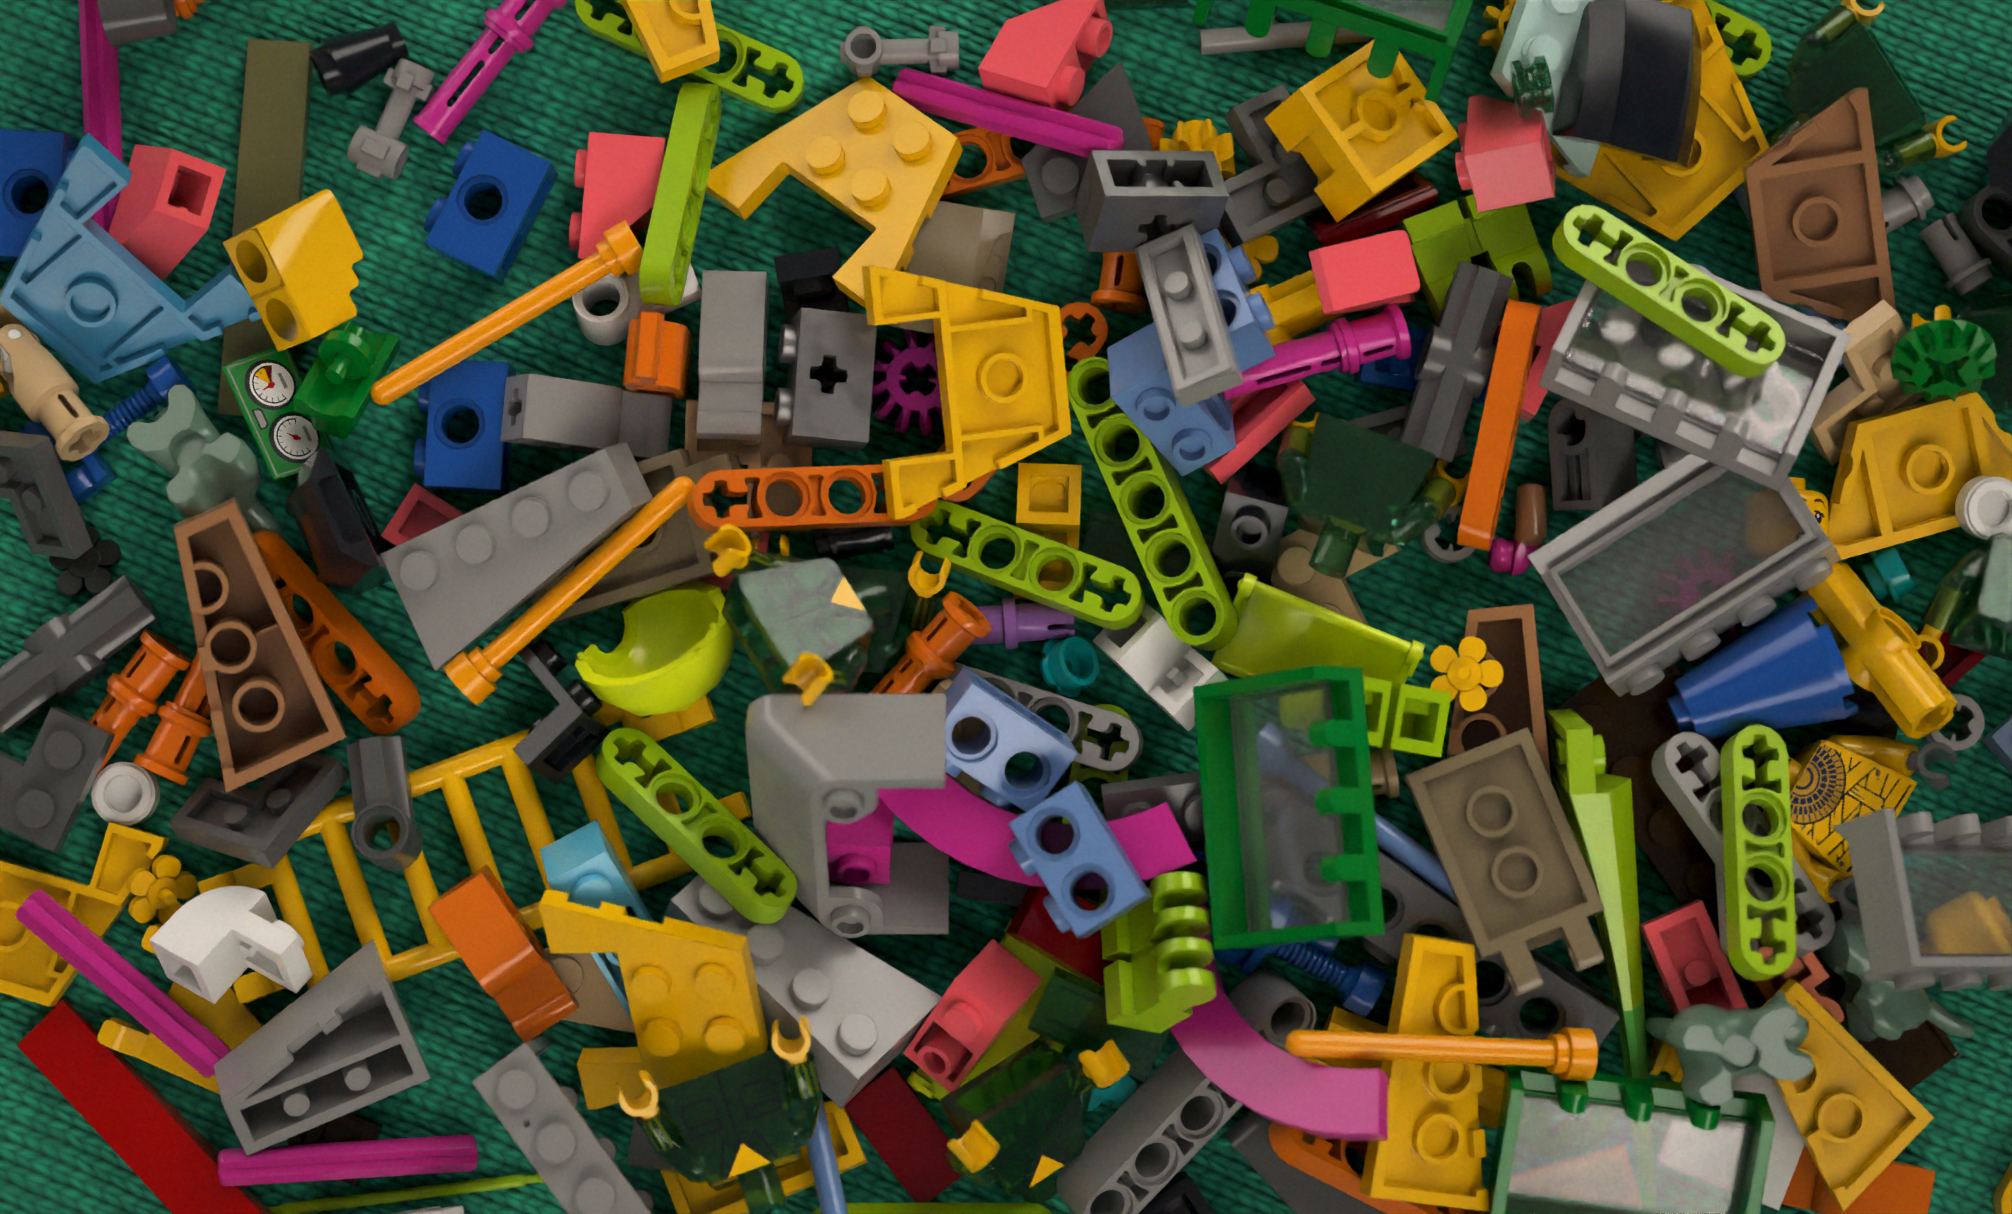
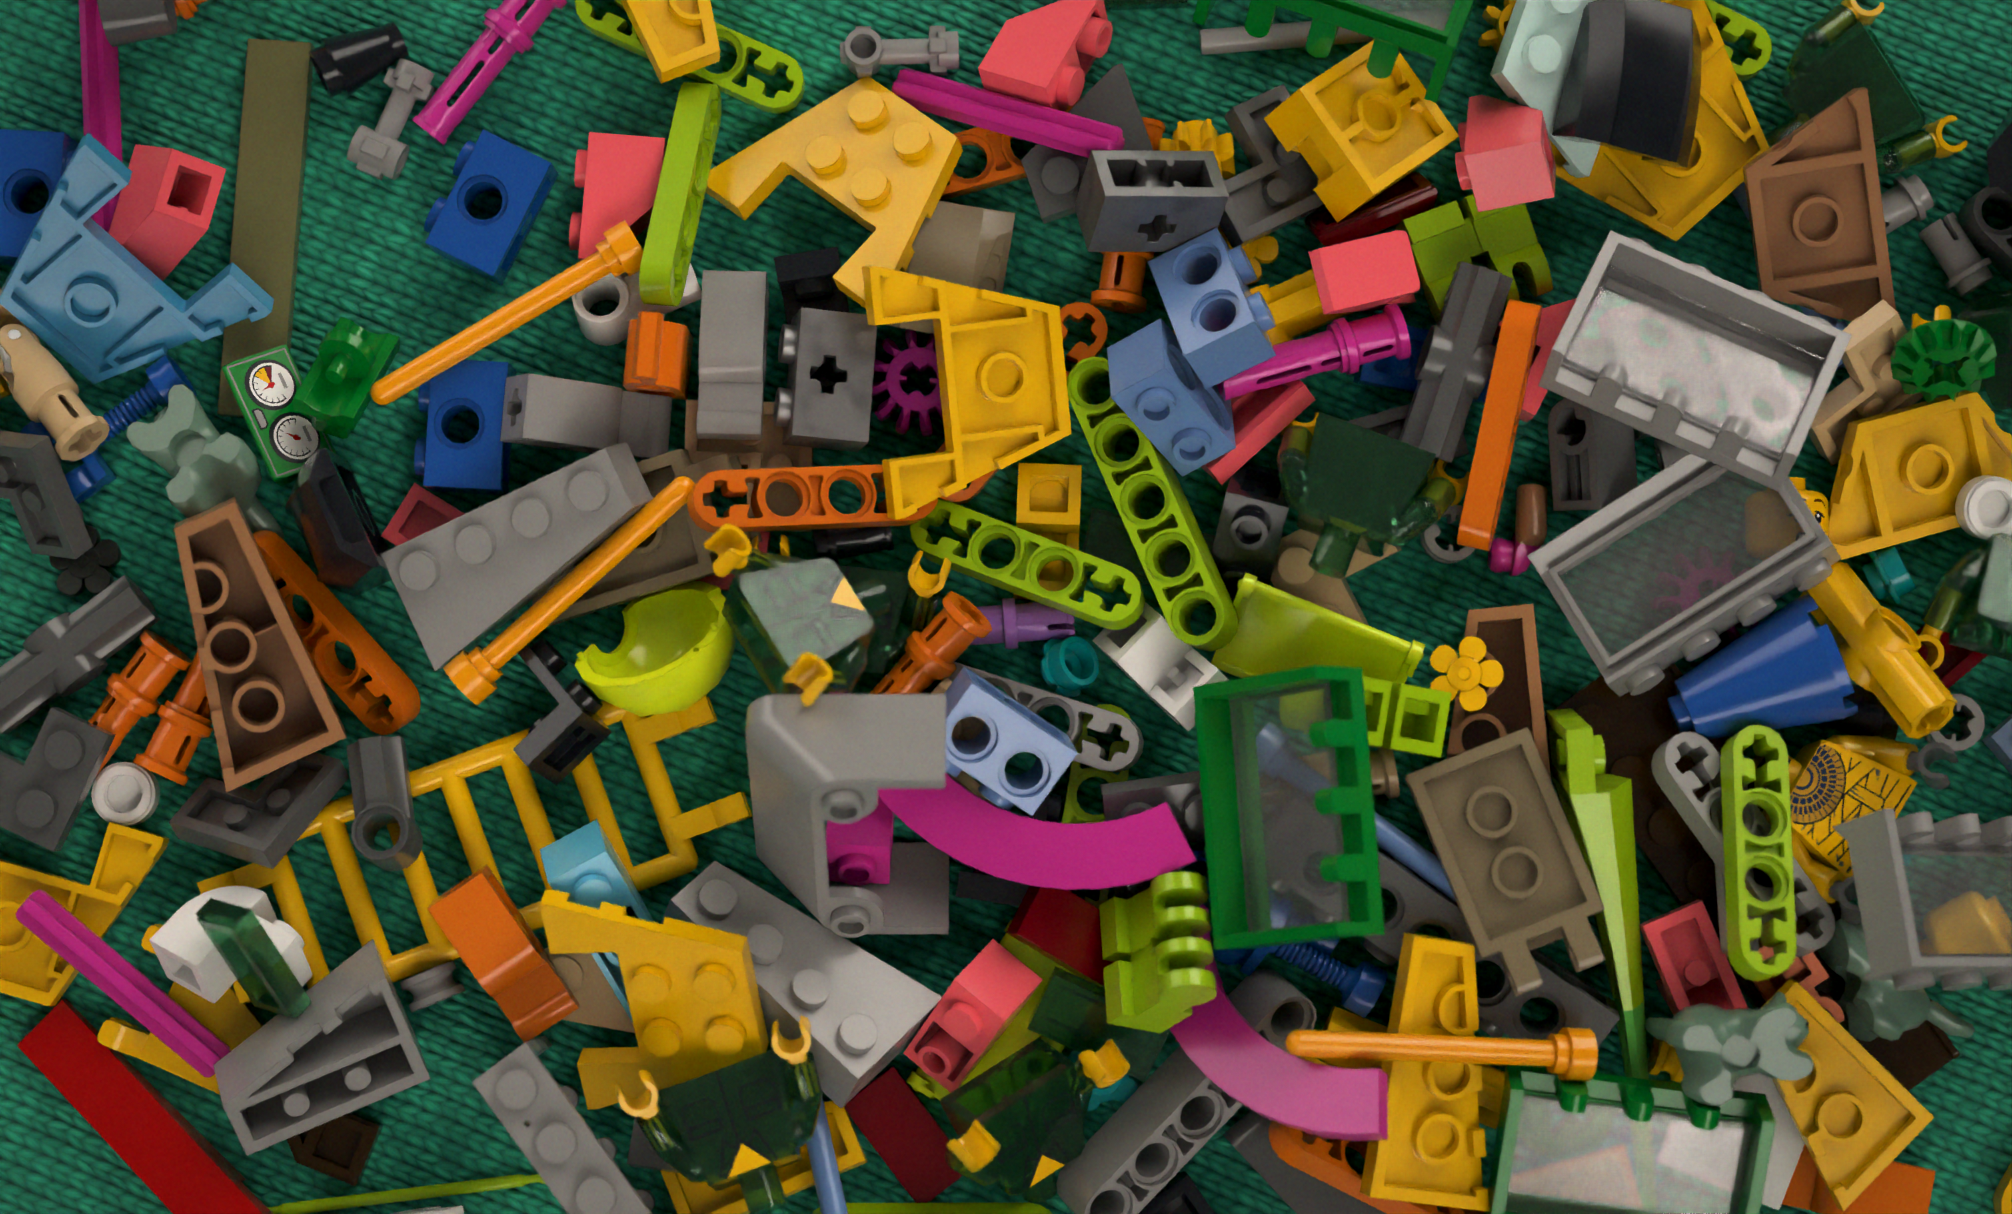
(159, 890): yellow plant -> none
(253, 958): none -> clear green tile
(299, 269): yellow piece -> none
(348, 1160): dark pink axle -> none
(432, 986): none -> light grey bush
(704, 819): lime beam -> none
(1092, 851): medium blue brick -> none
(1188, 316): light grey tile -> none
(1532, 86): clear green bush -> none
(1663, 300): lime beam -> none

